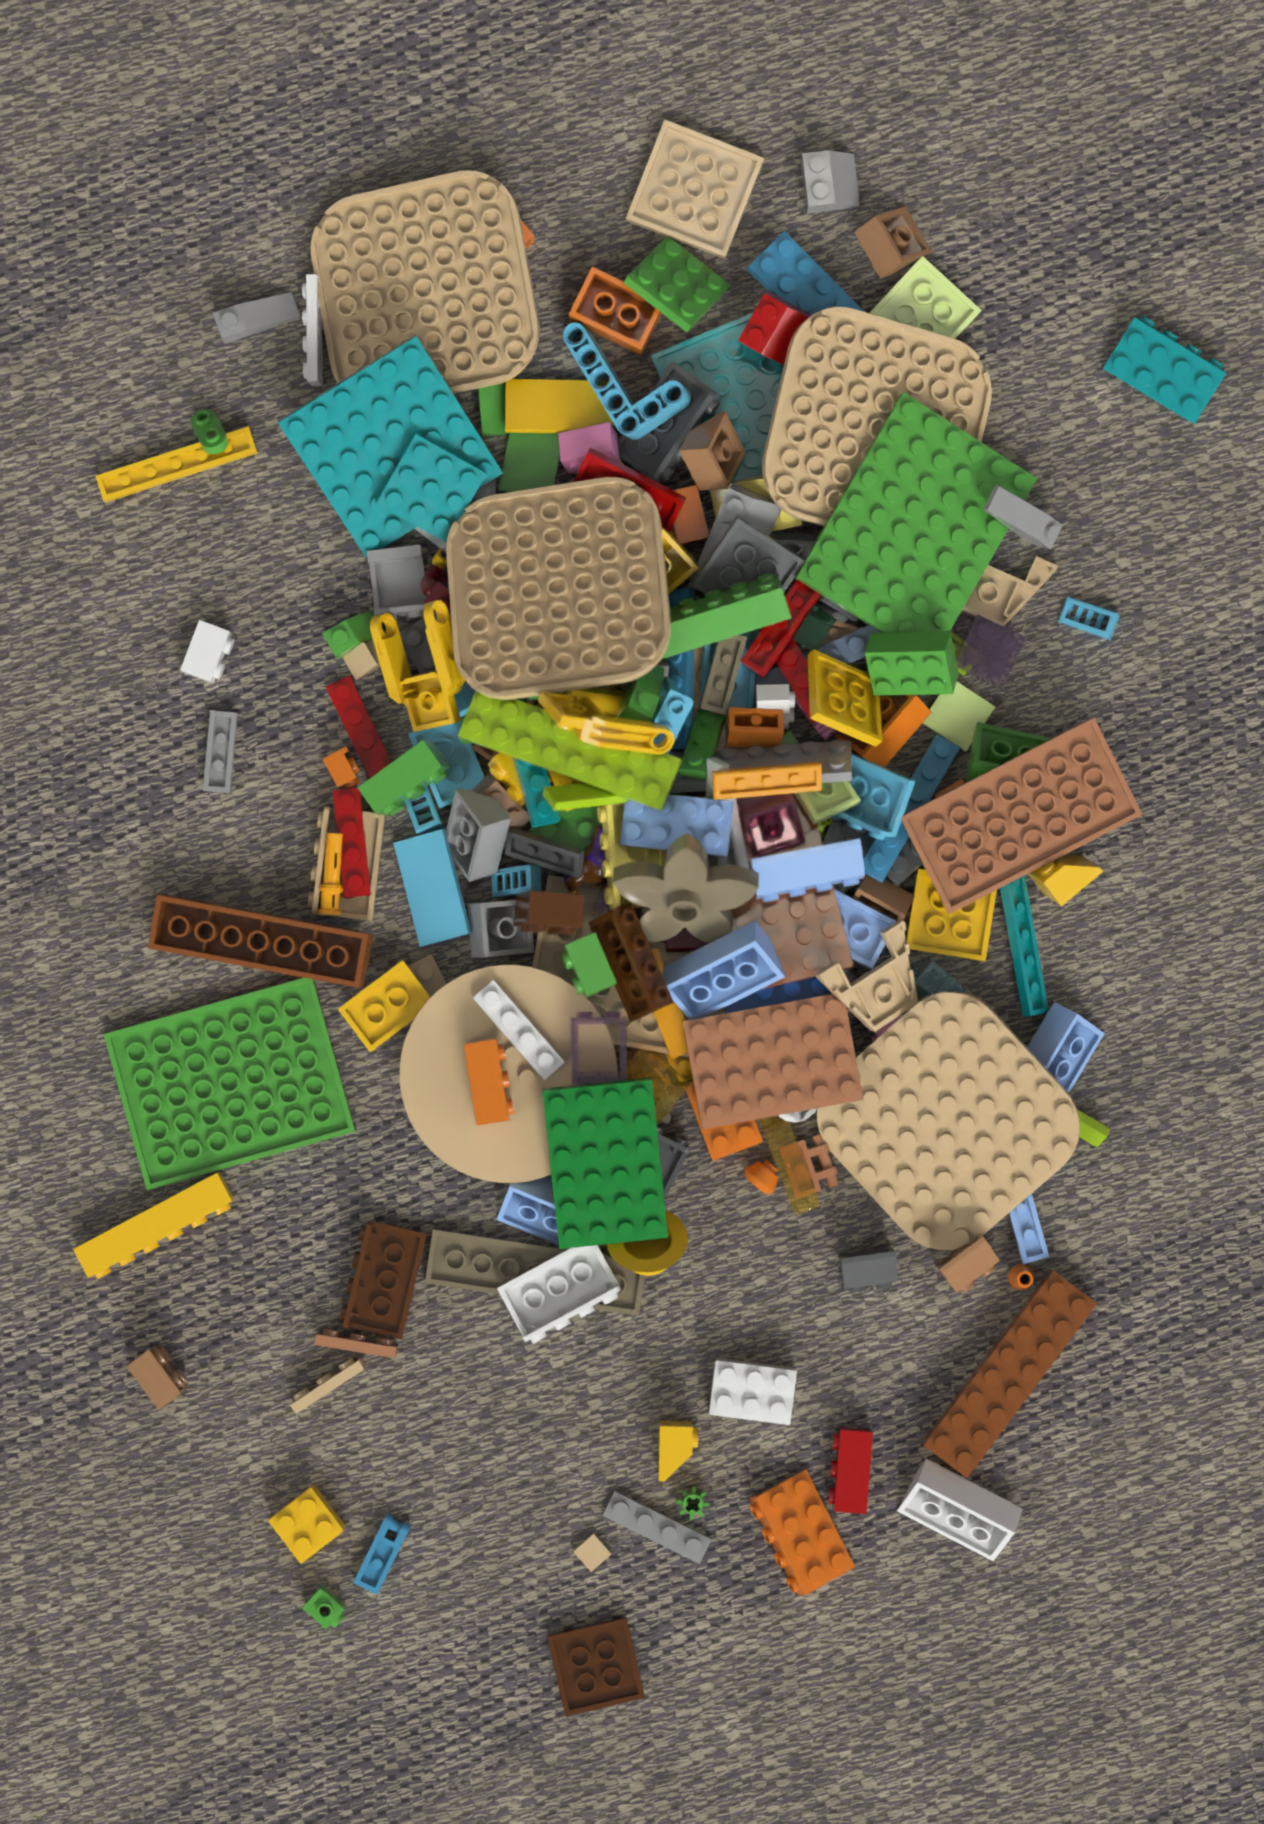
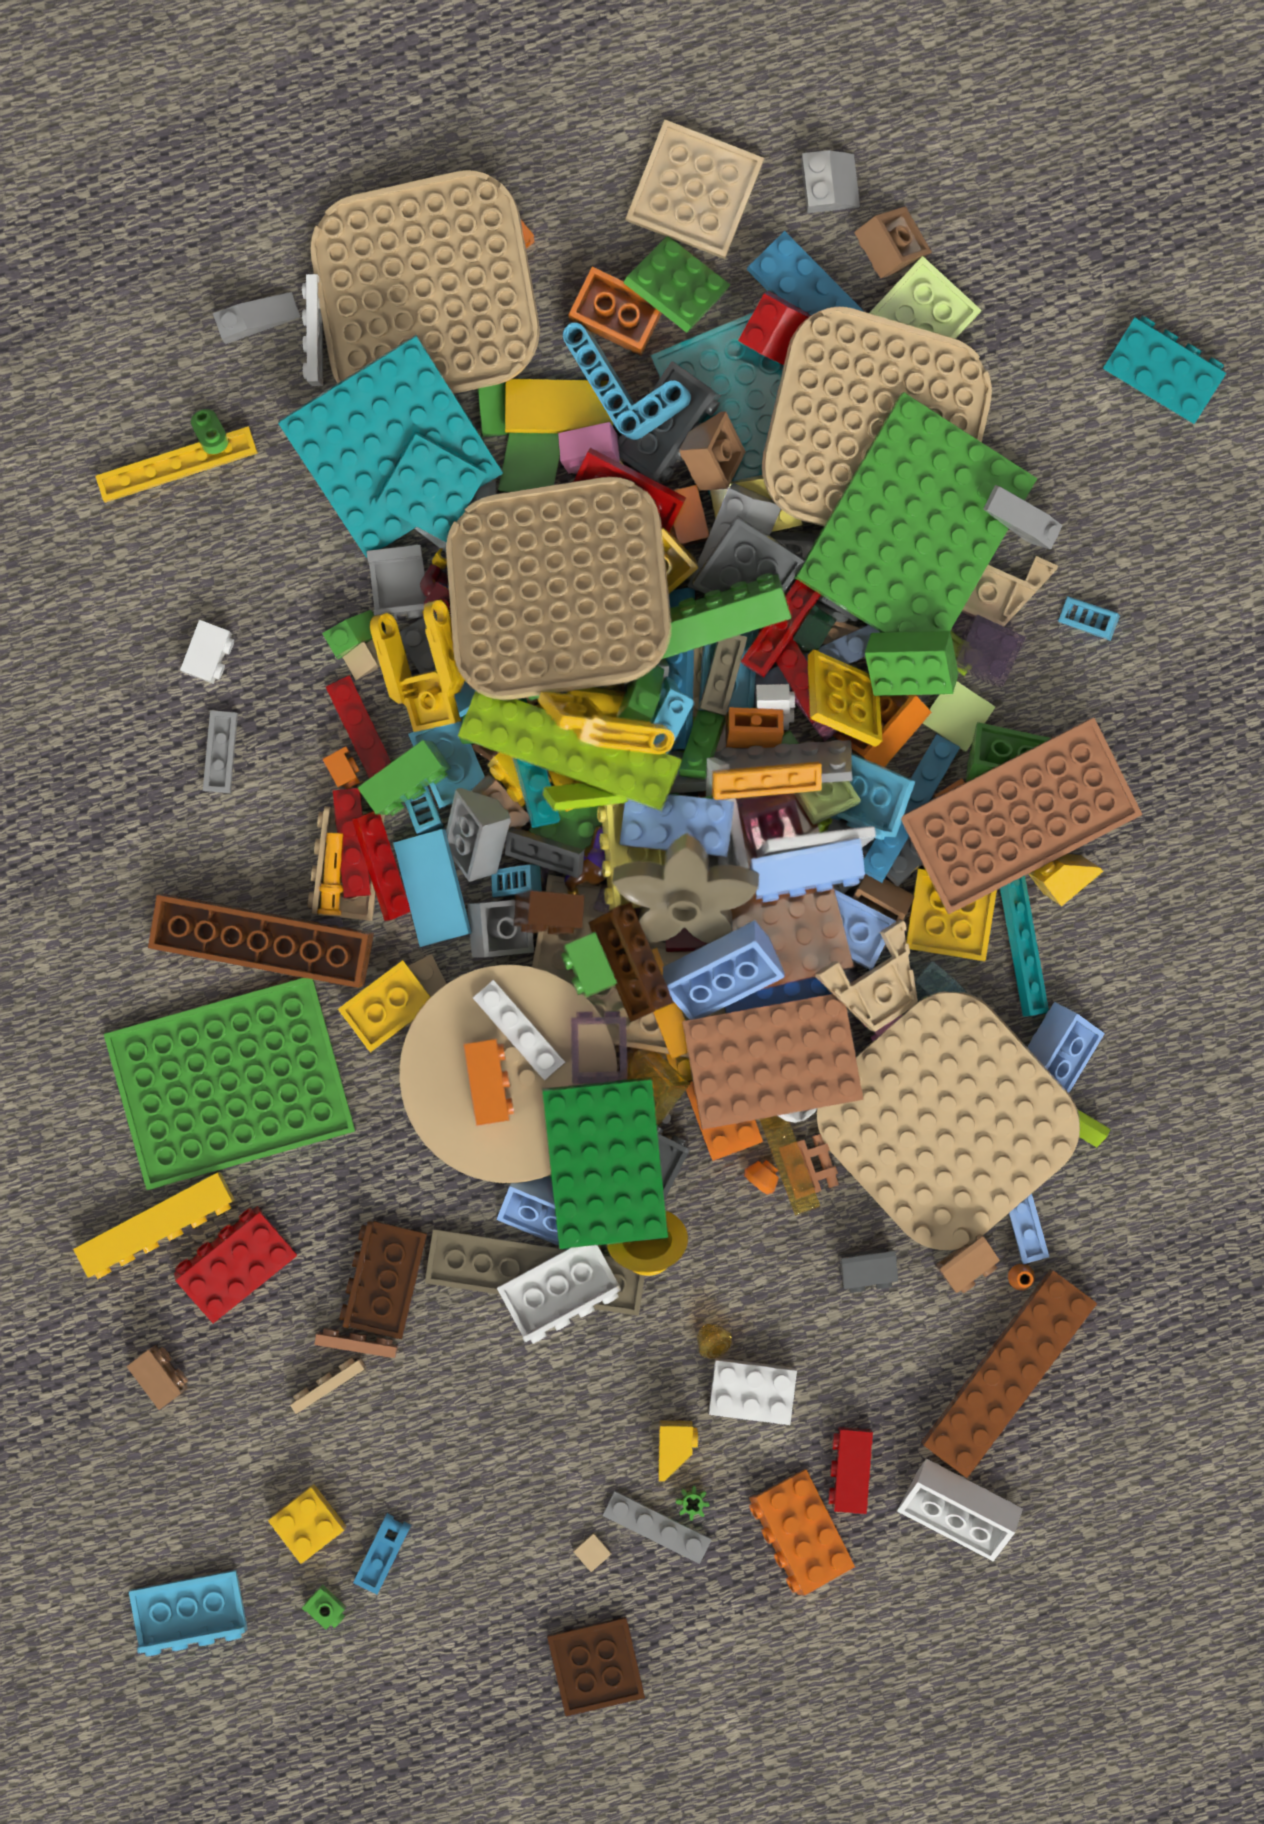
(188, 1612): none -> medium azure bracket
(234, 1264): none -> red bracket
(381, 865): none -> red plate
(713, 1341): none -> clear yellow cone
(800, 842): none -> white tile

